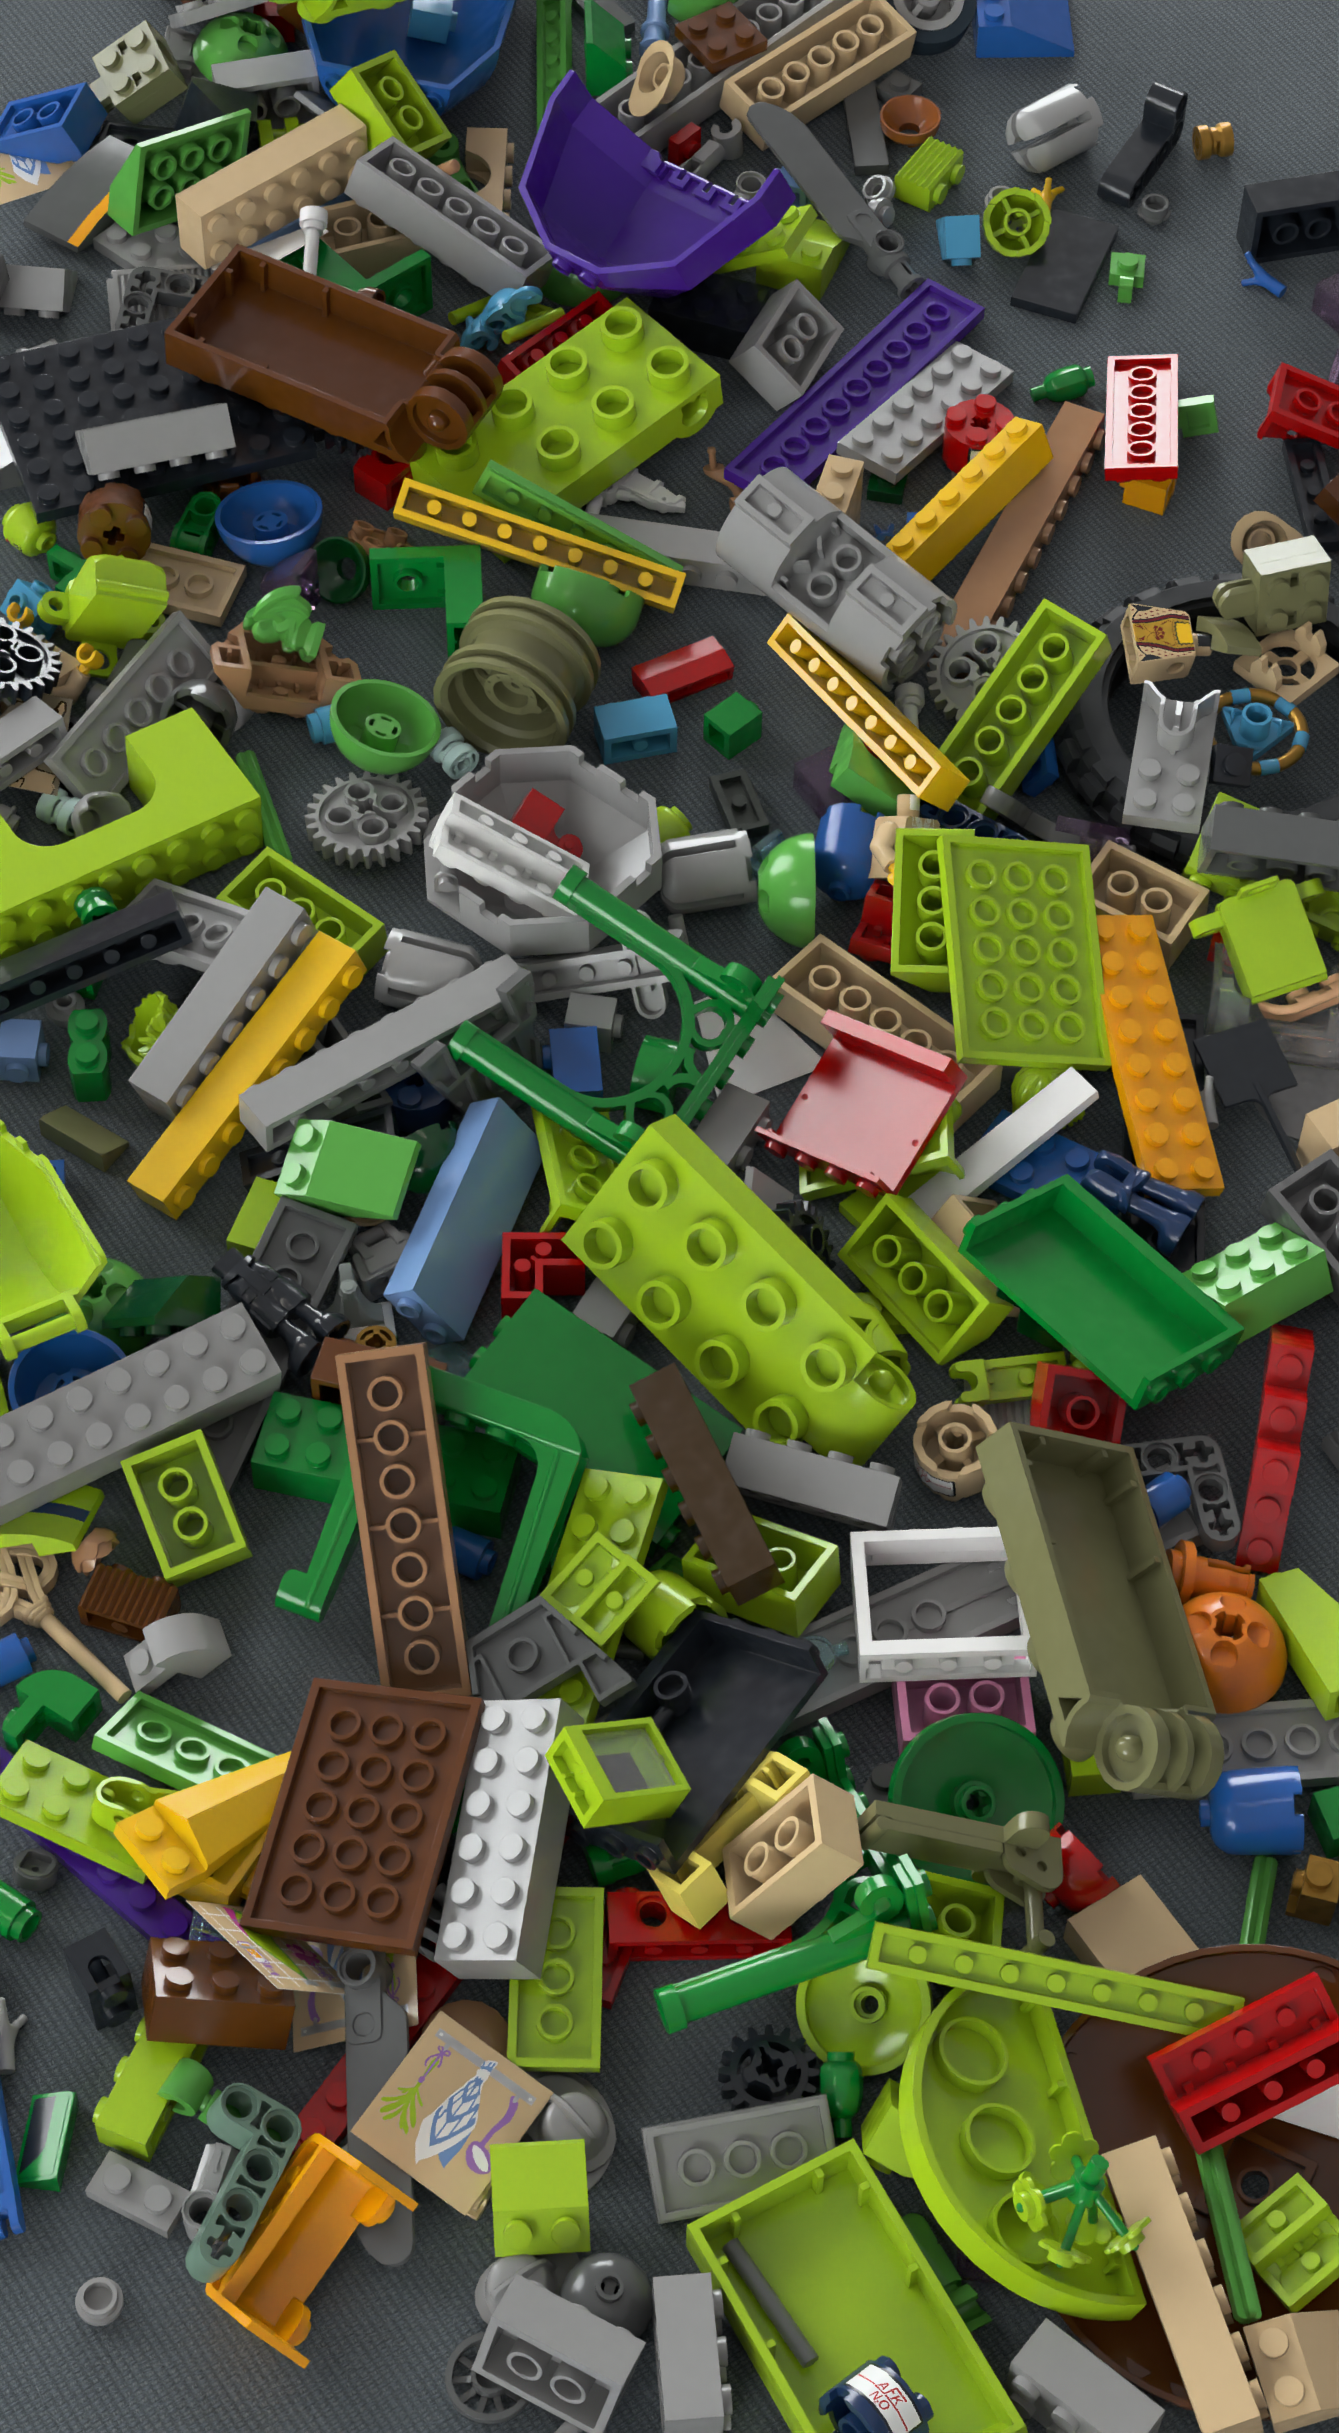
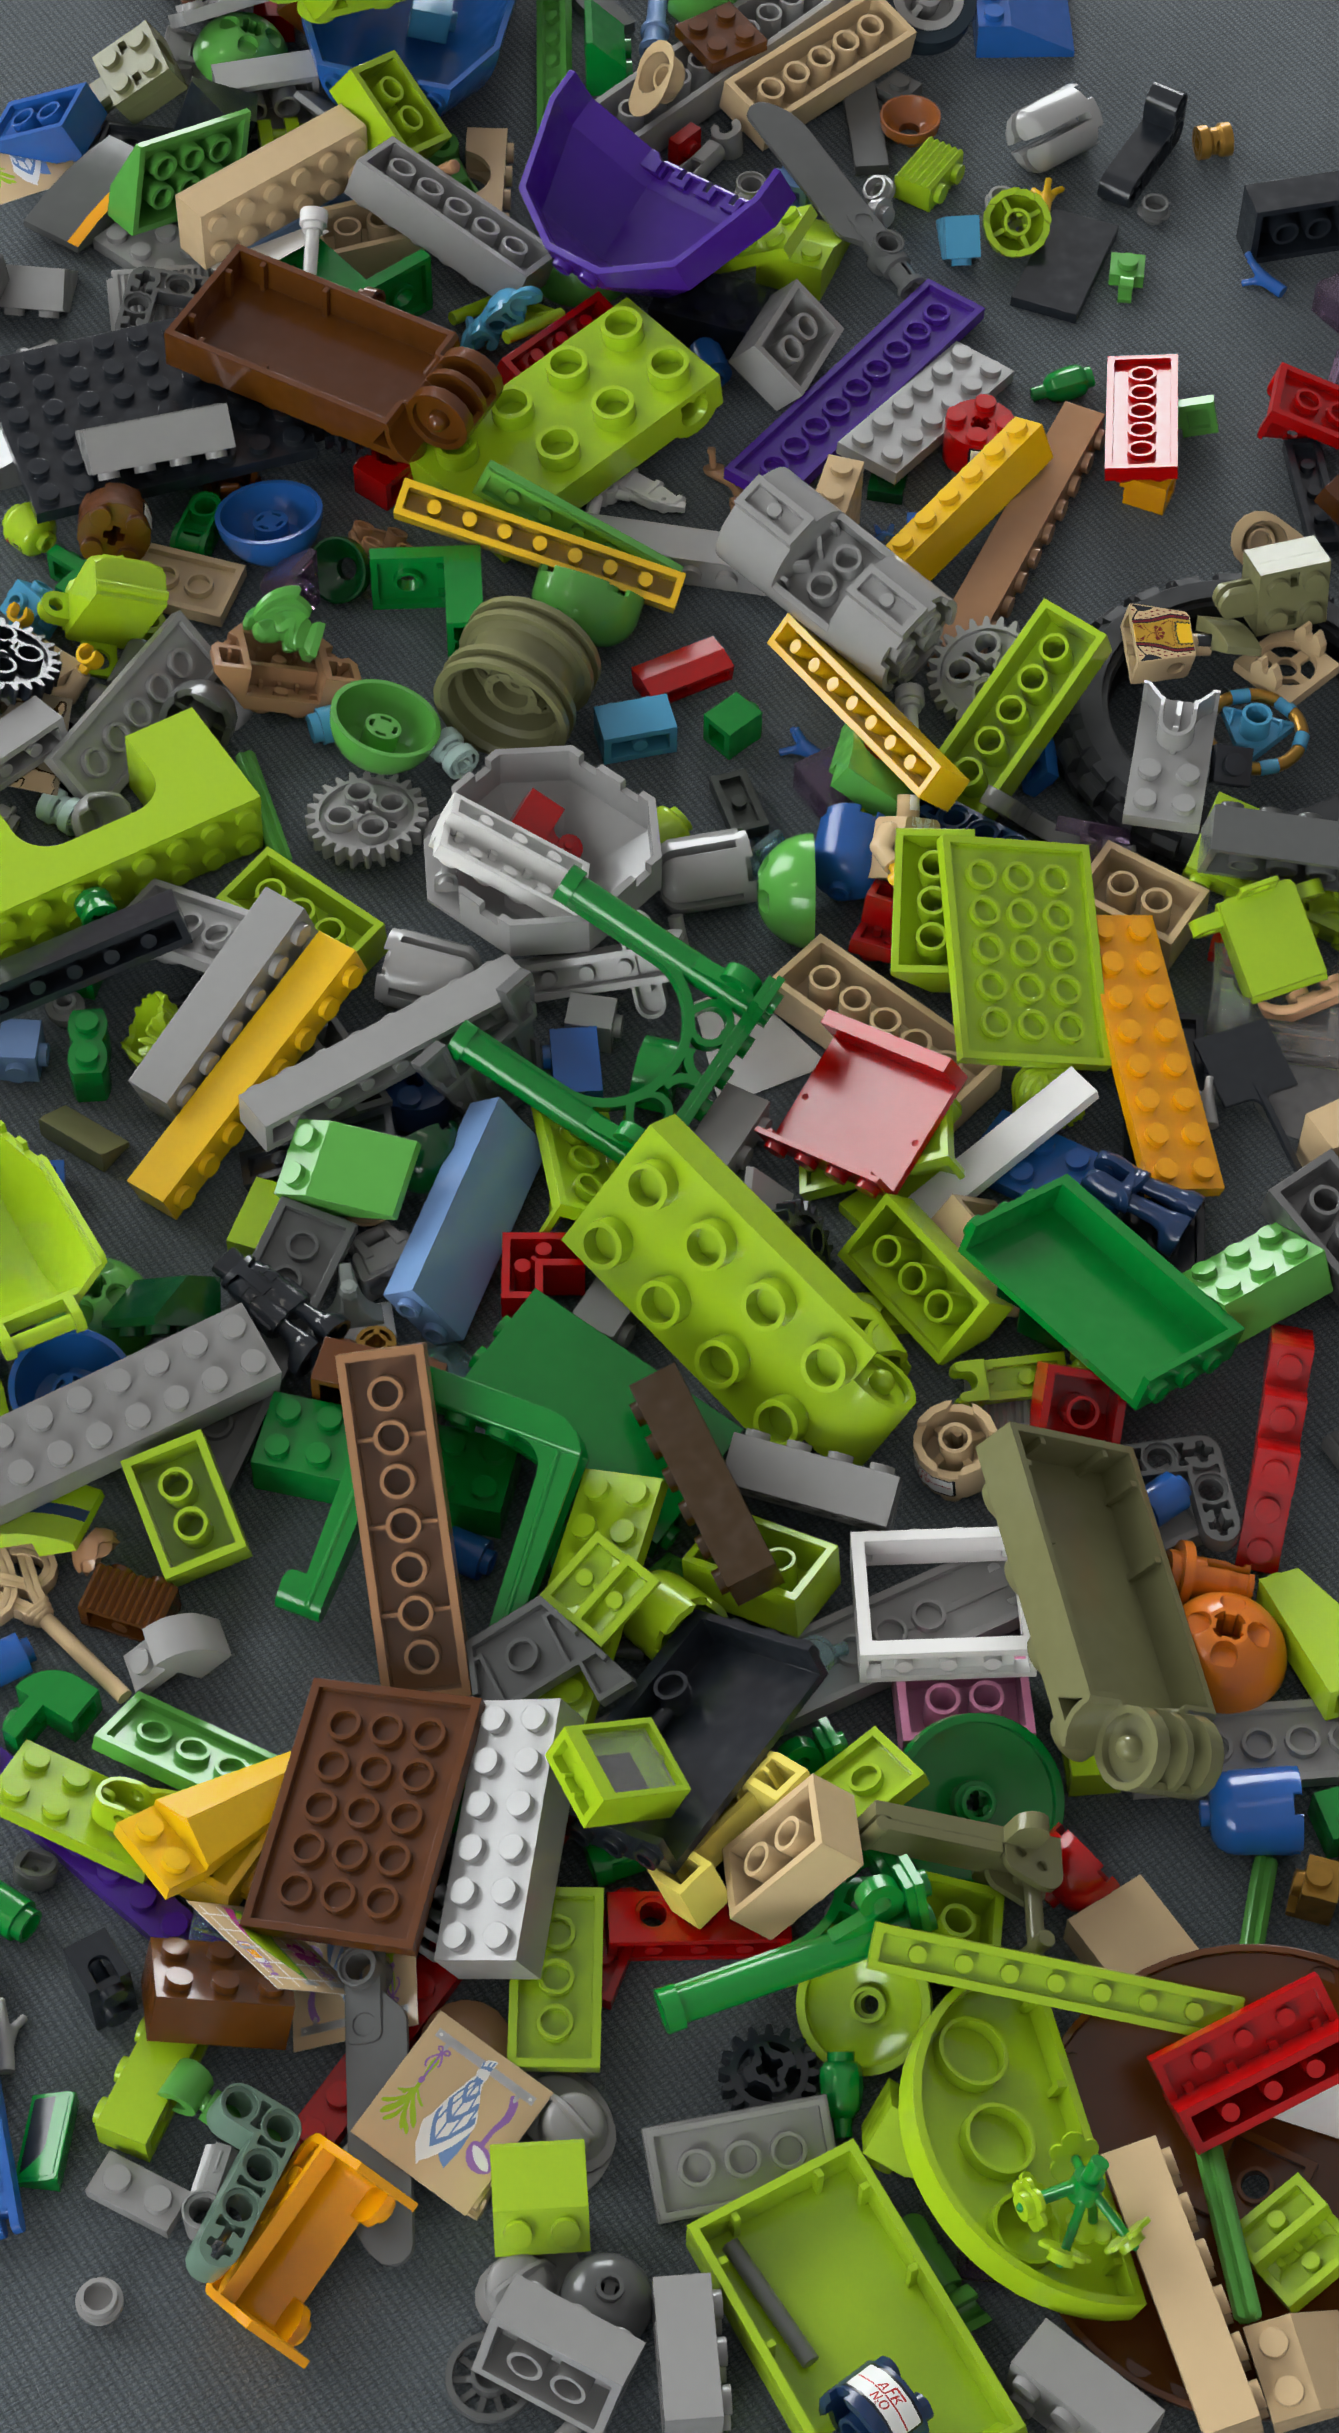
(713, 355): none -> blue brick
(802, 745): none -> blue bar
(874, 1771): none -> lime plate

